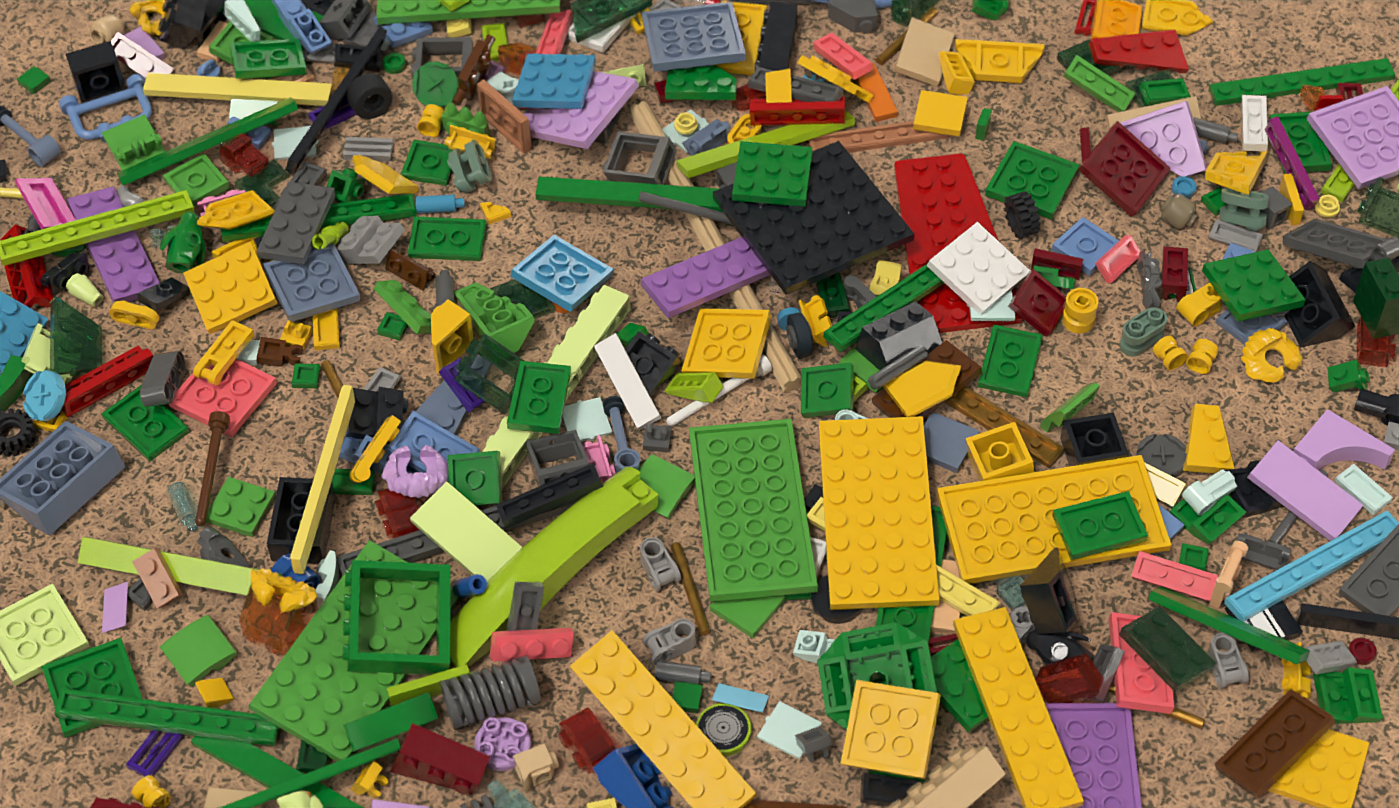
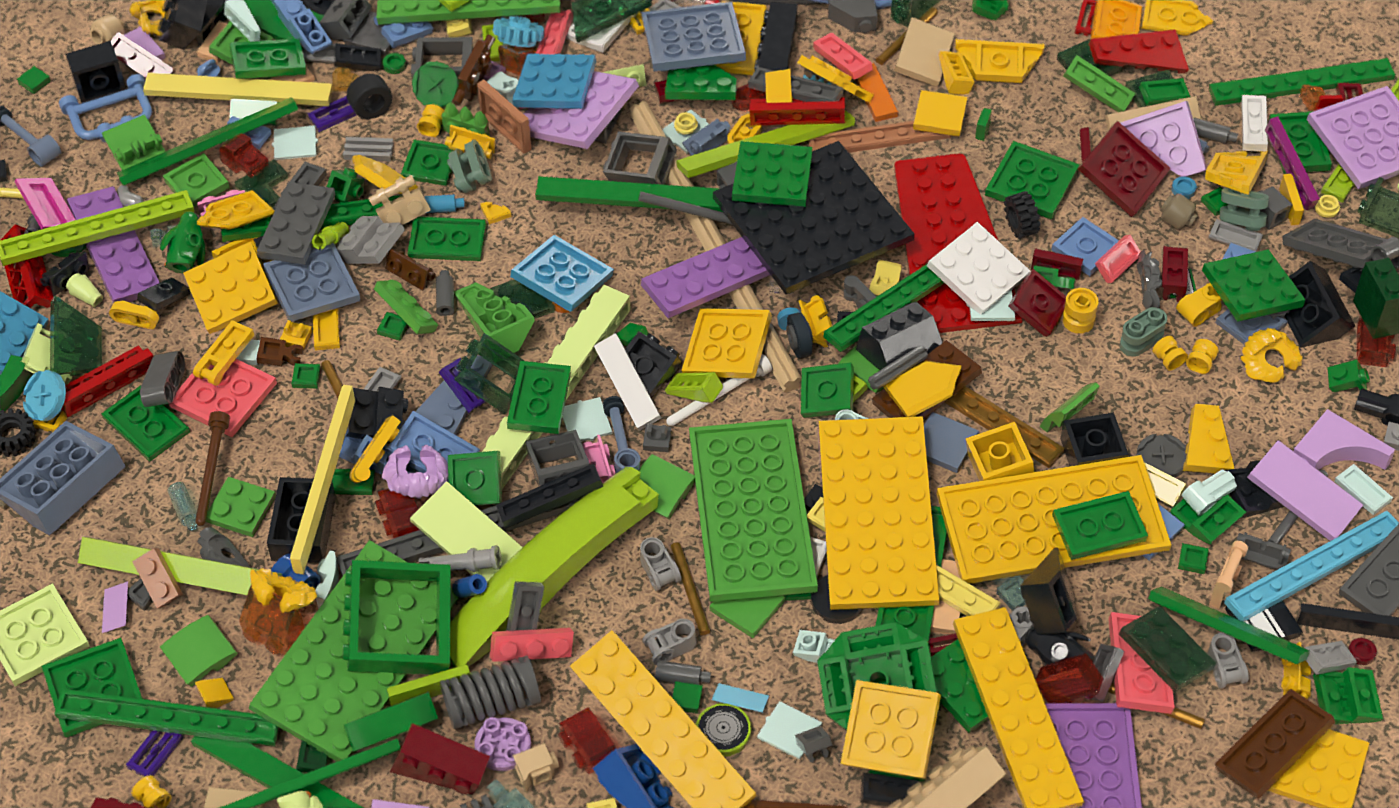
(335, 101): black tile -> none
(367, 779): yellow tile -> none
(403, 209): none -> tan plate
(450, 333): yellow slope -> none
(472, 560): none -> light grey pin
(518, 31): none -> medium azure gear
(833, 294): dark green plate -> none
(1010, 361): green tile -> none
(1174, 576): coral plate -> none

